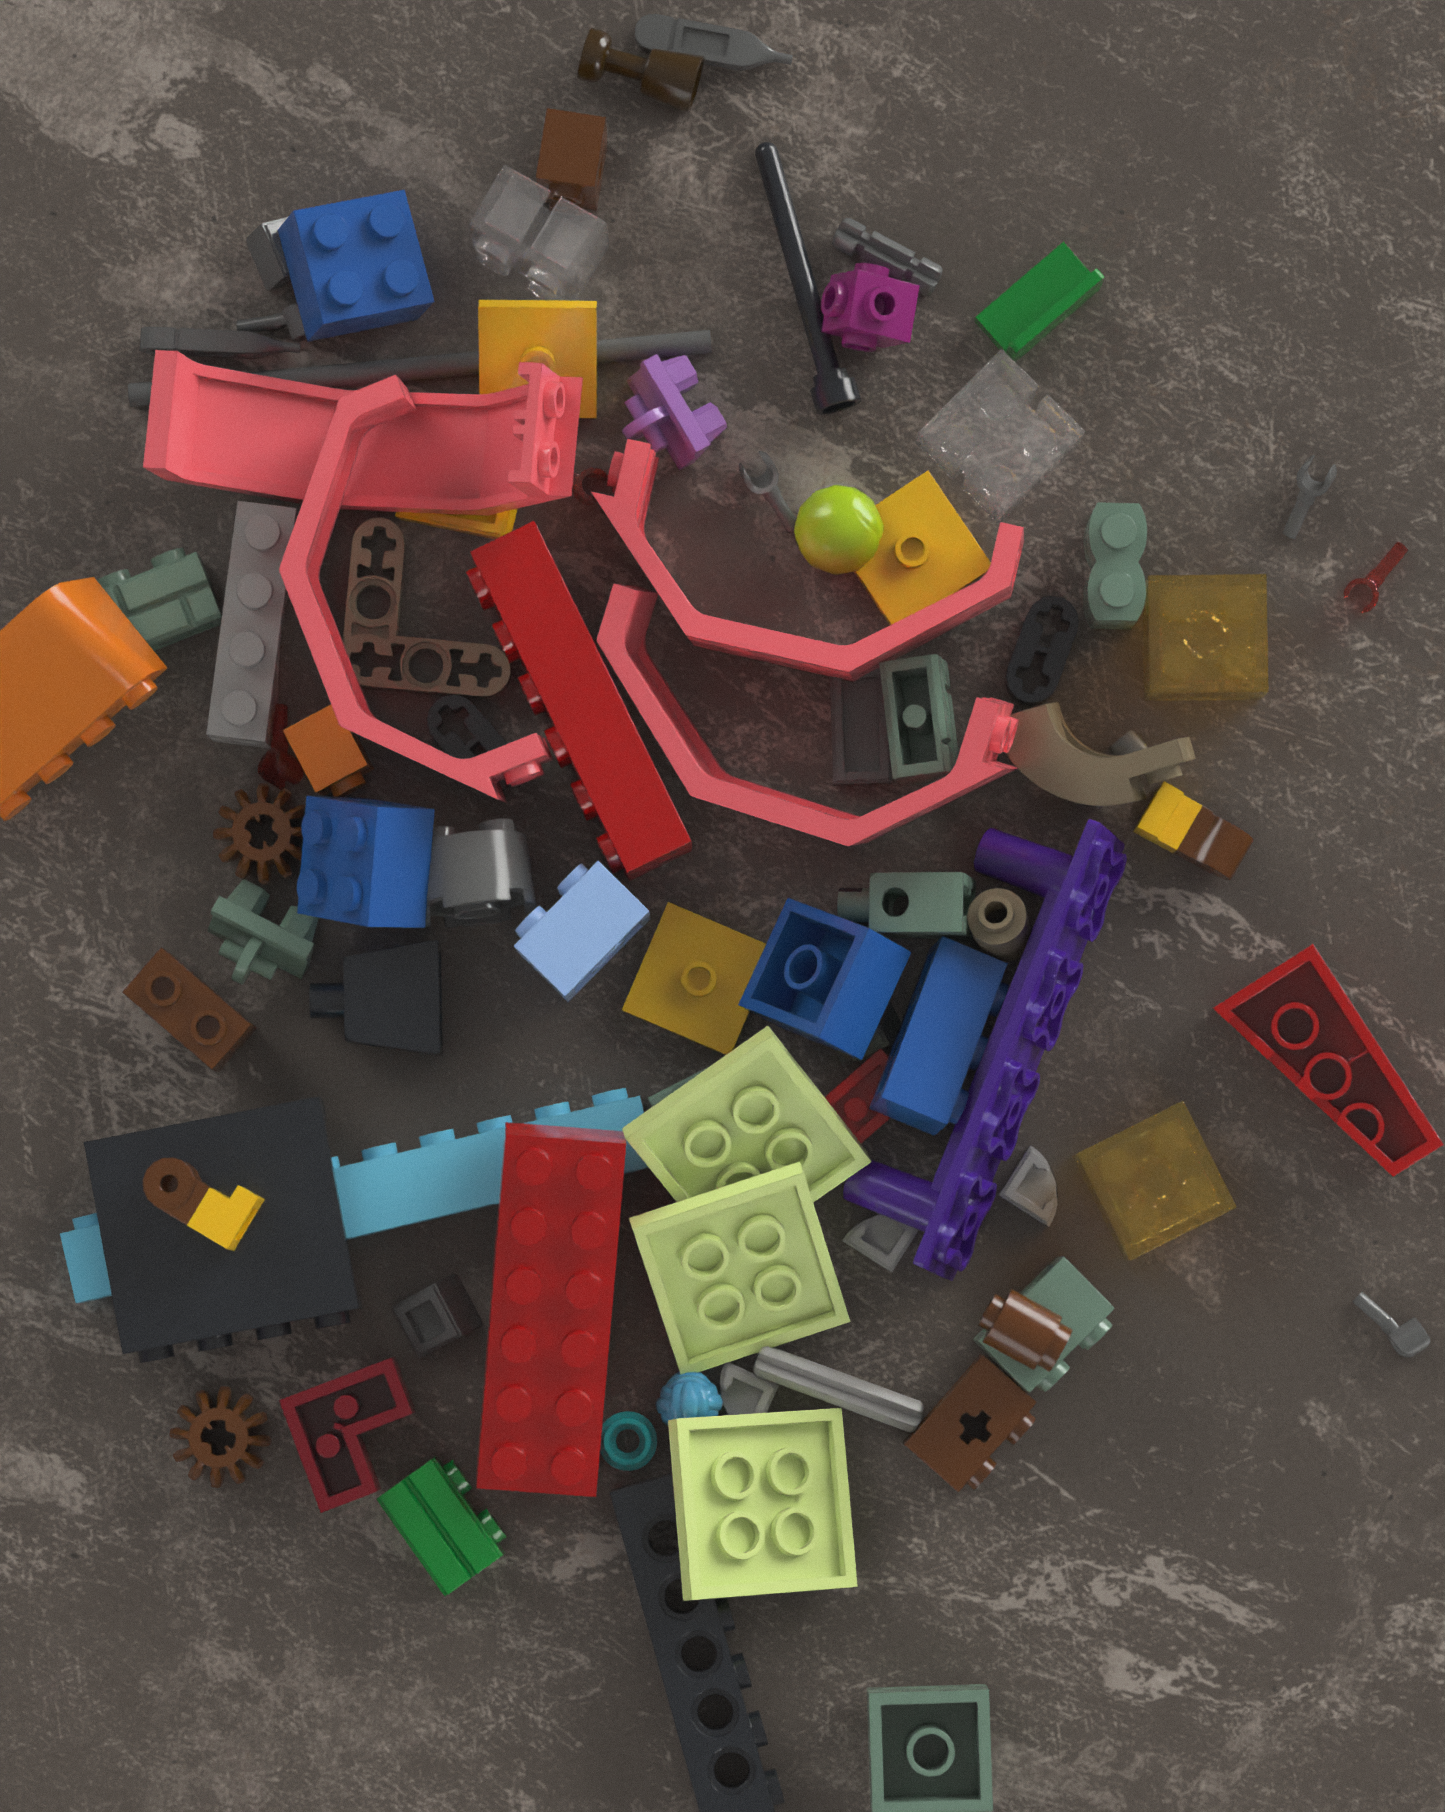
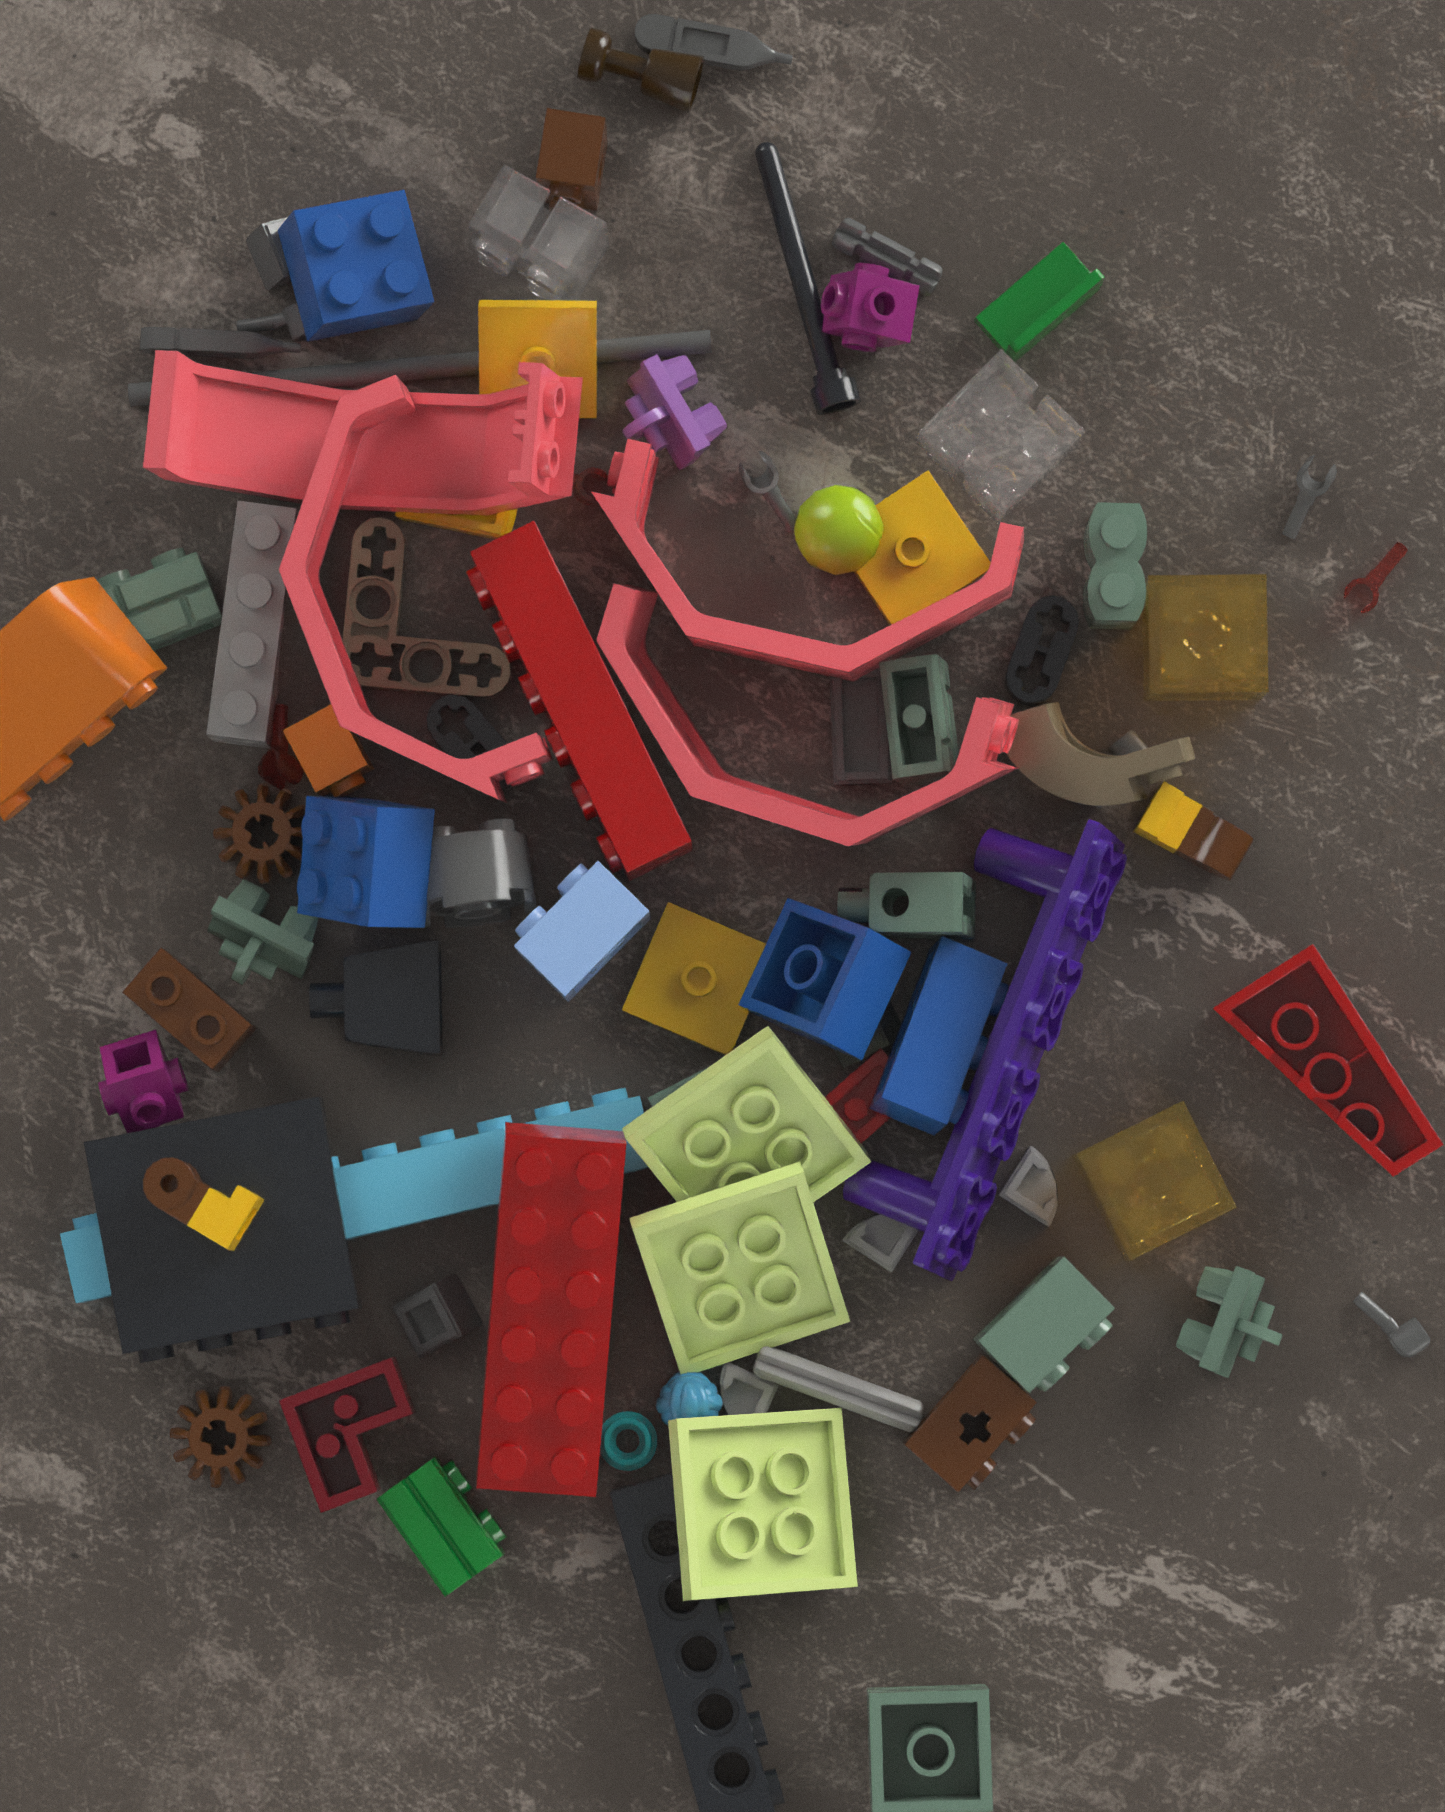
(146, 1094): none -> magenta brick
(999, 924): dark tan brick -> none
(1024, 1330): reddish brown brick -> none
(1219, 1345): none -> sand green hips

